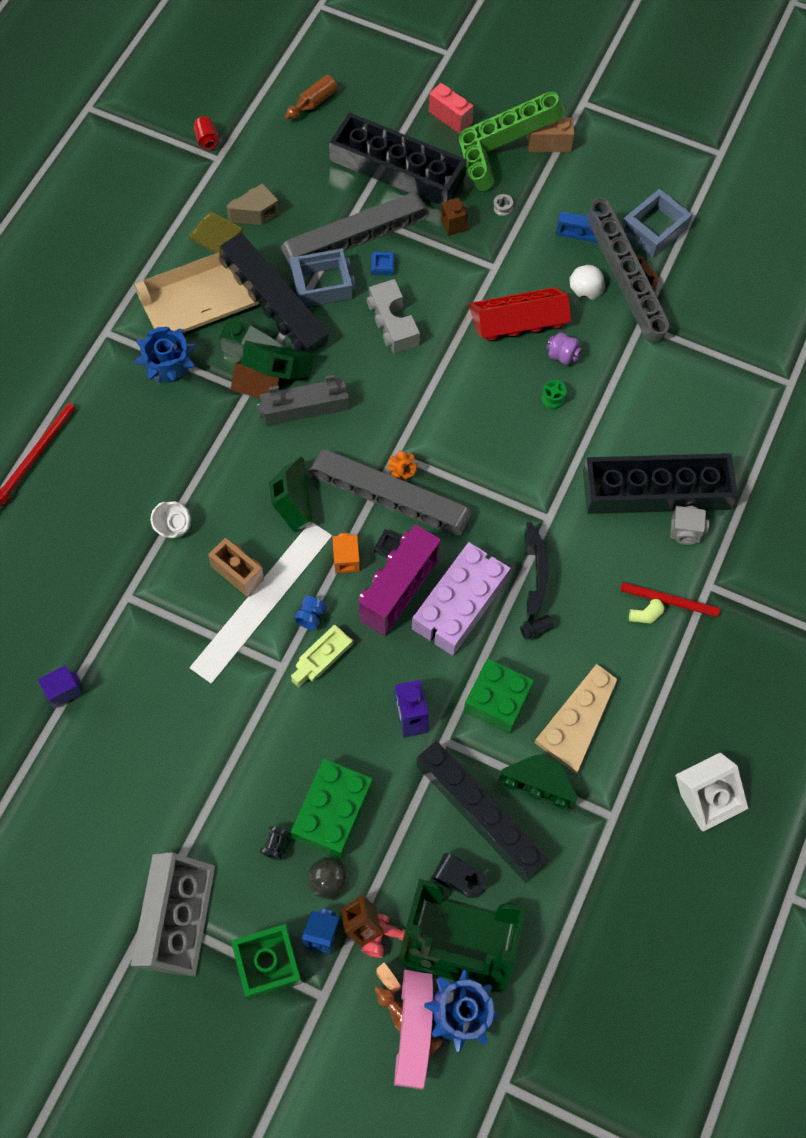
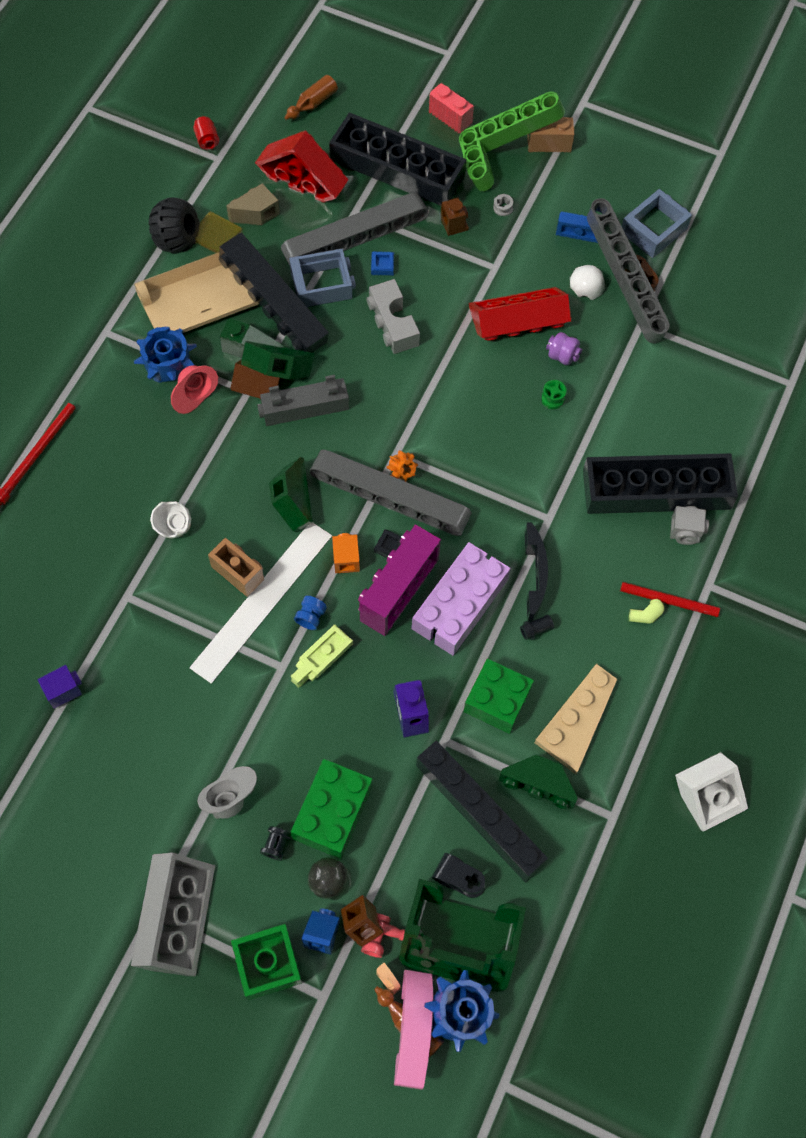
(173, 225): none -> black wheel
(193, 387): none -> coral piece
(227, 794): none -> light grey piece
(303, 166): none -> red brick

